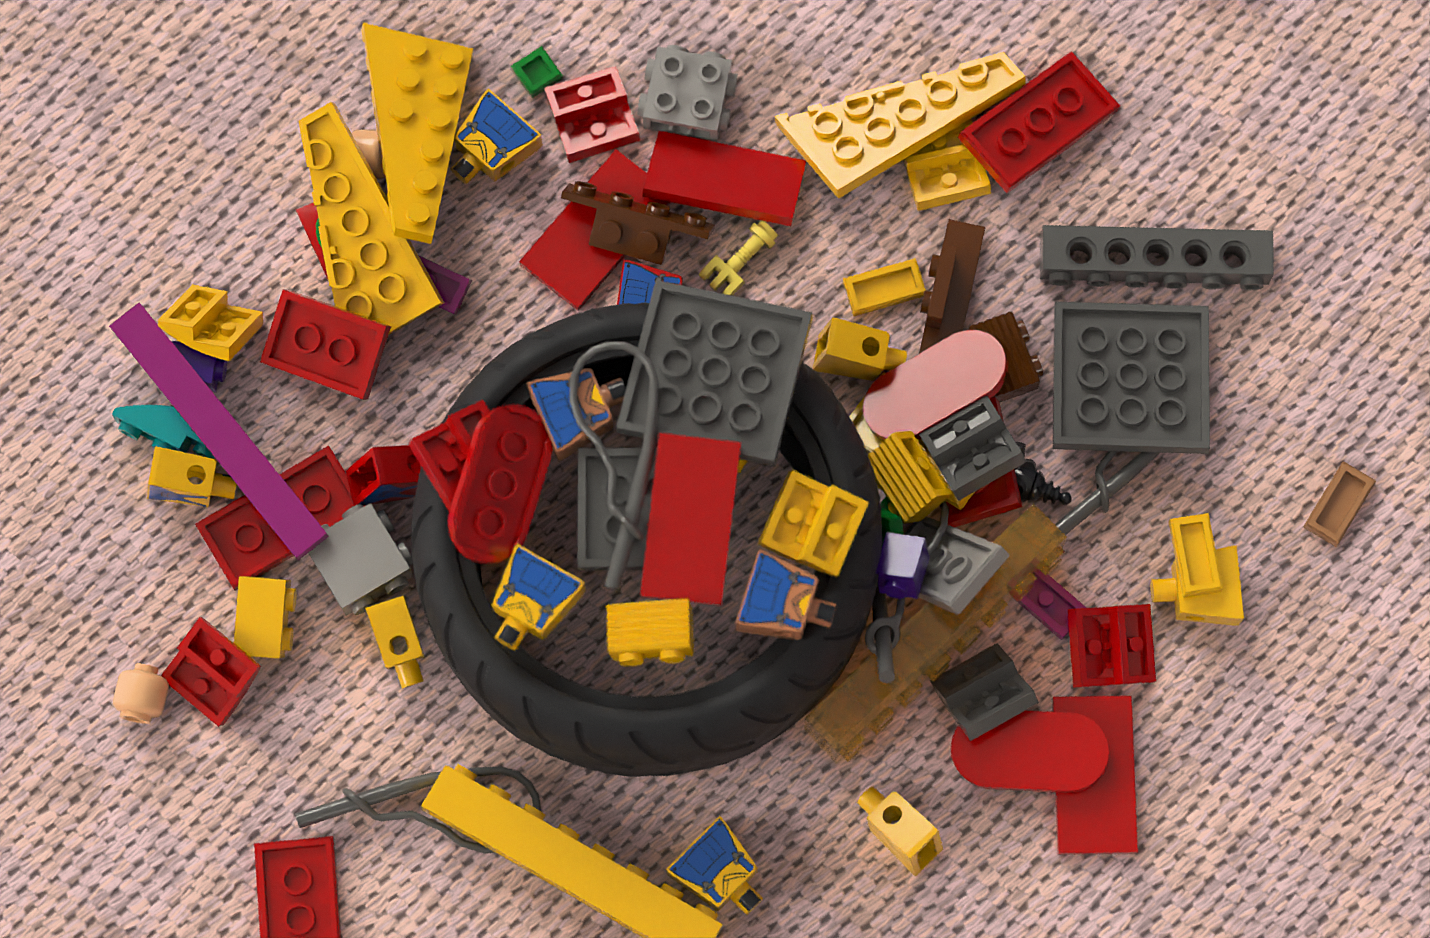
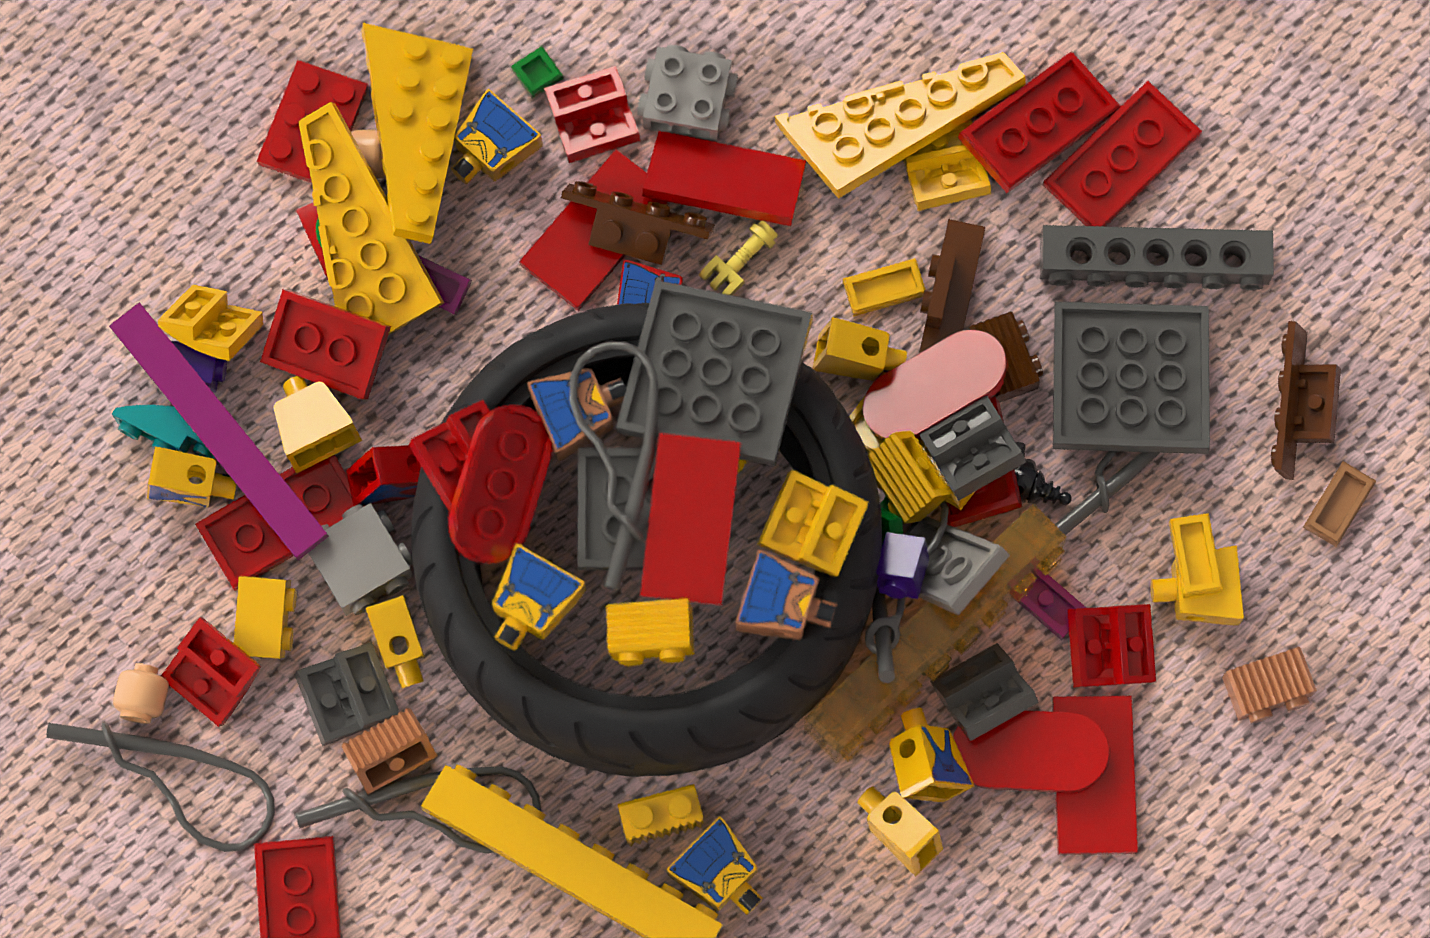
(150, 745): none -> dark grey piece
(305, 93): none -> red plate
(312, 424): none -> yellow torso
(346, 693): none -> dark grey slope
(389, 751): none -> nougat brick
(660, 814): none -> yellow brick
(927, 760): none -> yellow torso
(1122, 157): none -> red tile
(1269, 685): none -> nougat brick
(1306, 404): none -> reddish brown bracket

